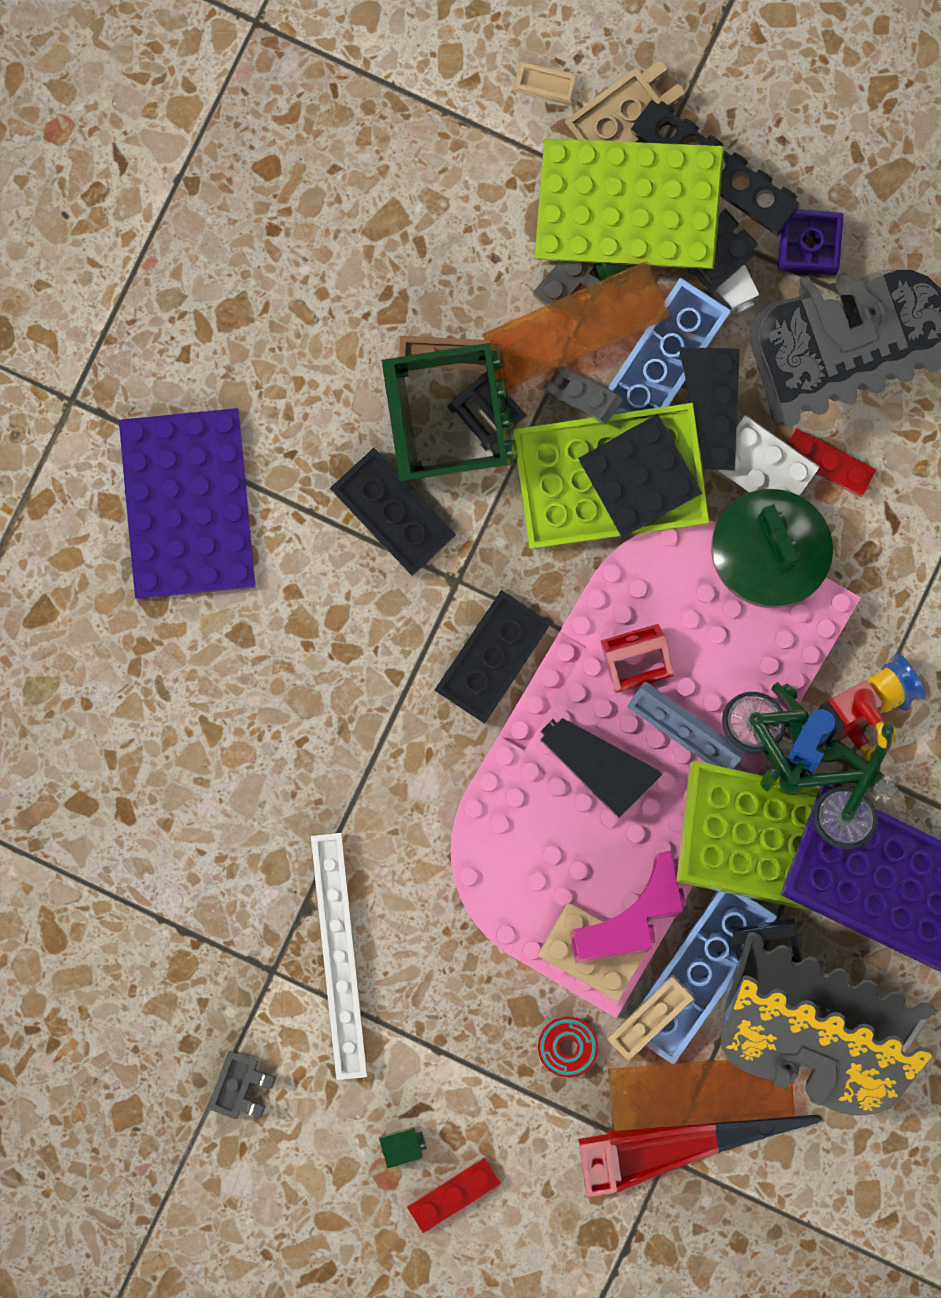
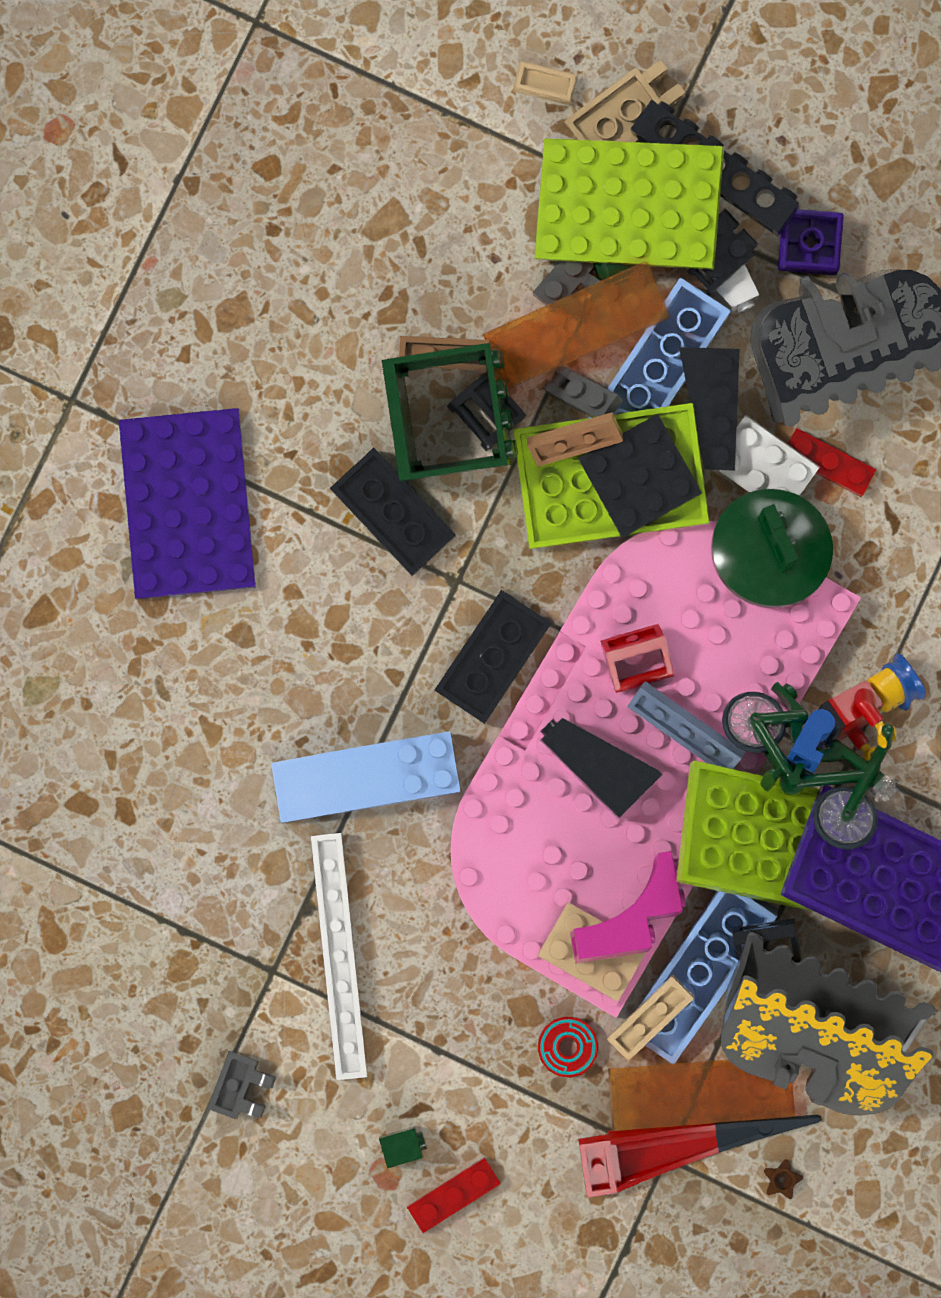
(366, 777): none -> light blue slope
(575, 439): none -> medium nougat plate
(786, 1187): none -> reddish brown plate

